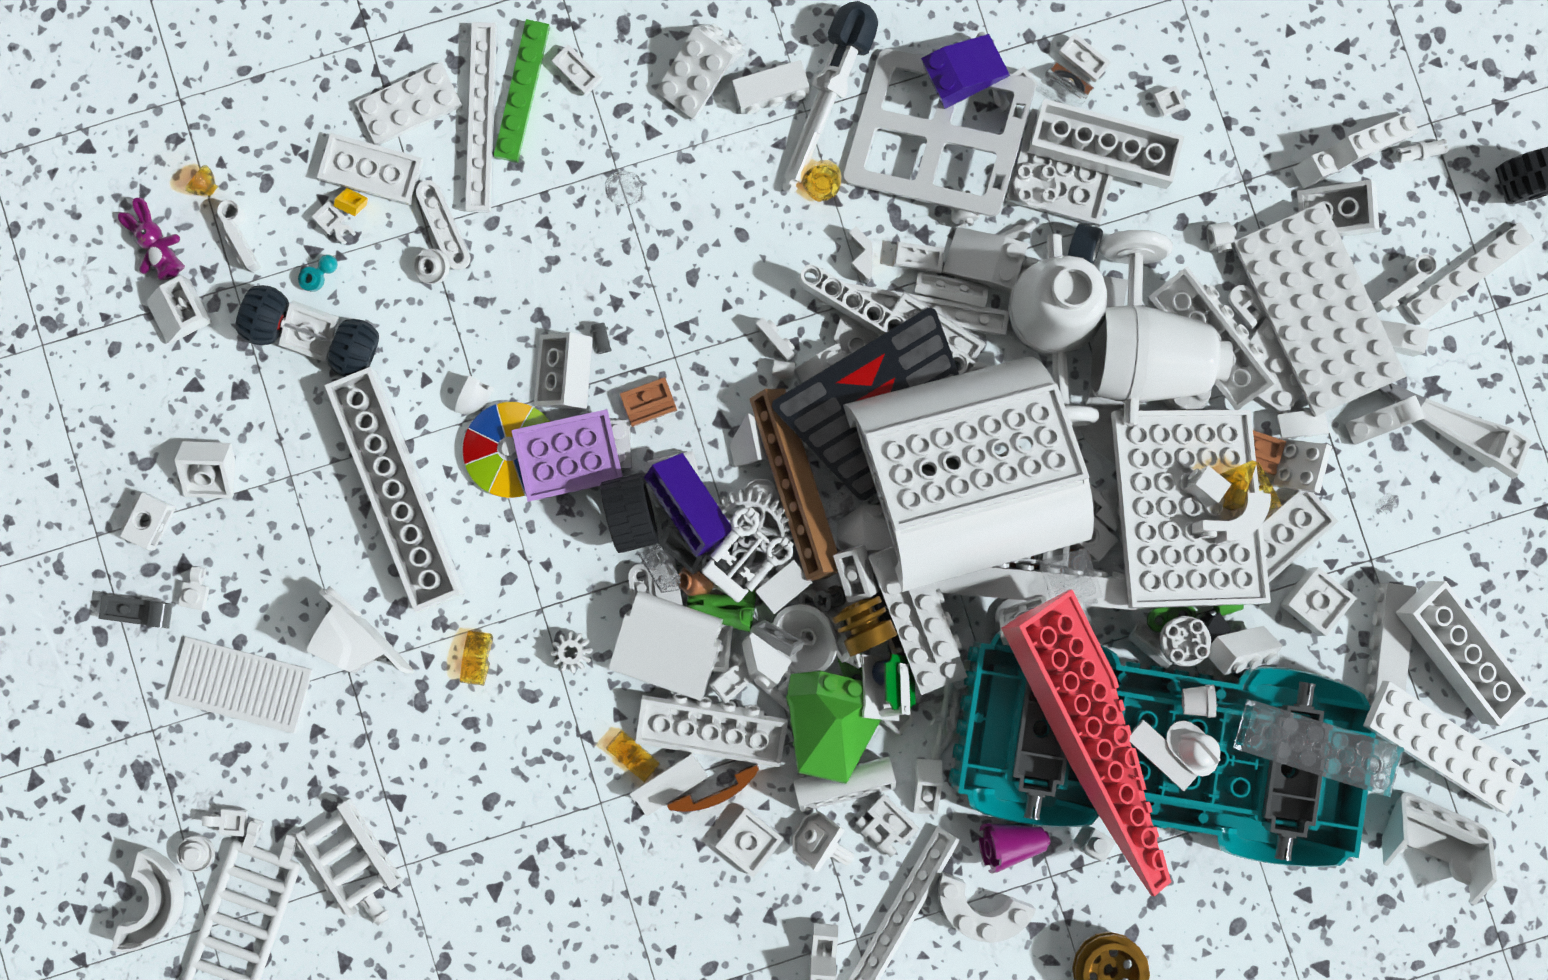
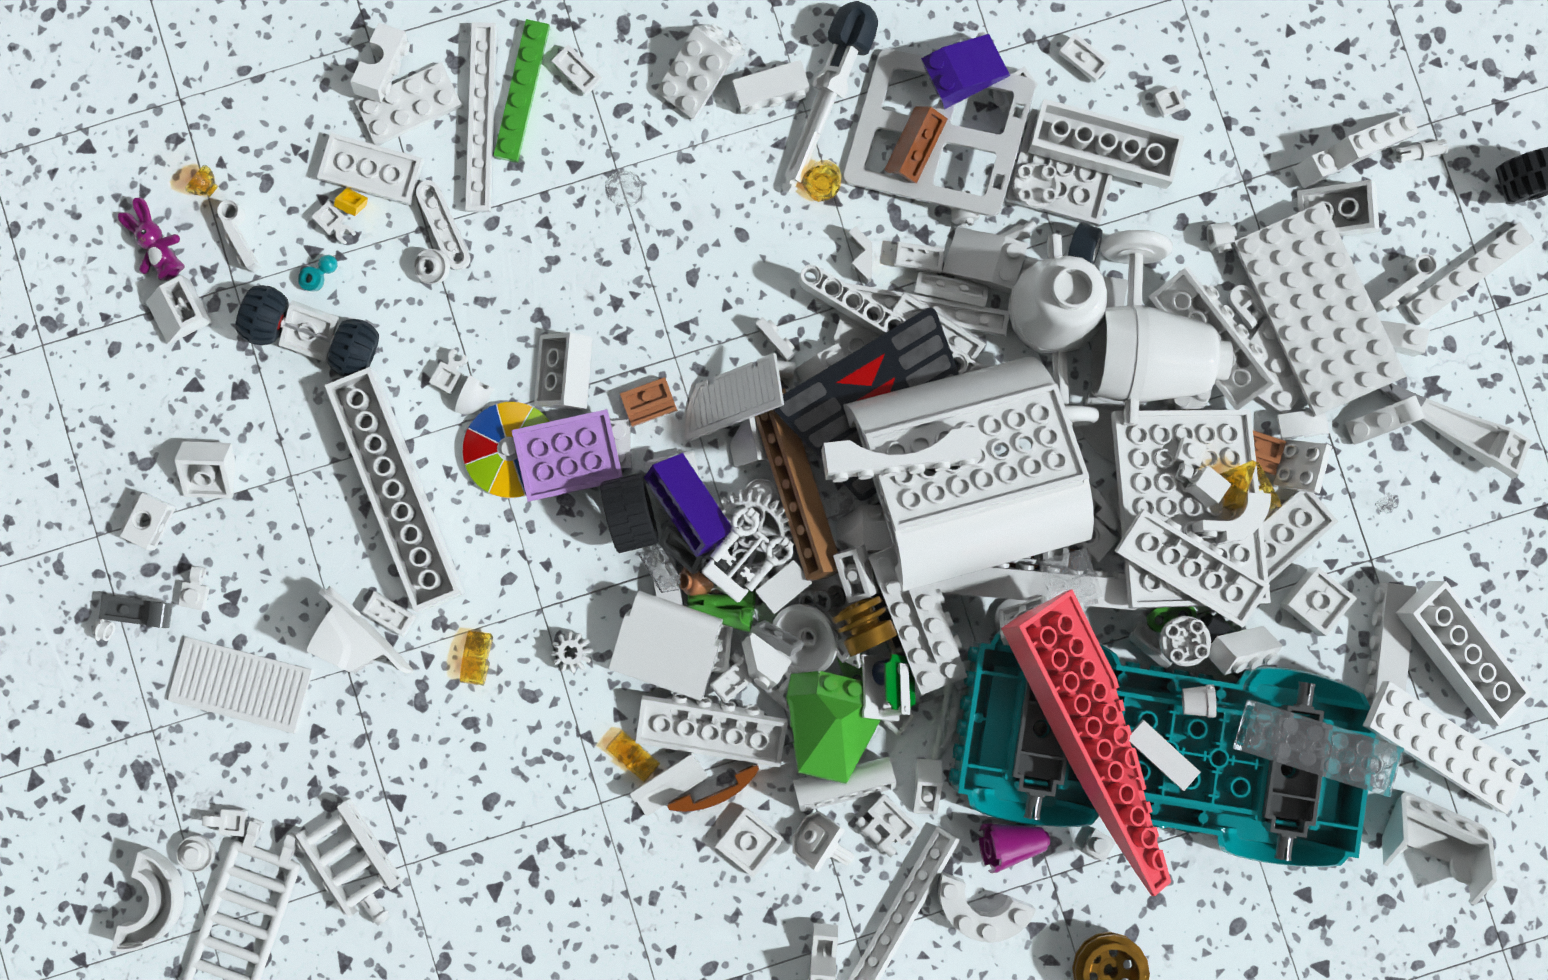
(103, 629): none -> white plate
(374, 80): none -> white arch
(388, 614): none -> white plate
(447, 375): none -> white plate
(600, 338): dark grey pin -> none
(635, 585): white plate -> none
(734, 397): none -> white piece
(848, 459): none -> white arch
(916, 143): none -> dark orange panel
(1064, 86): clear panel -> none
(1189, 456): none -> white plate
(1192, 566): none -> white plate
(1193, 748): white piece -> none

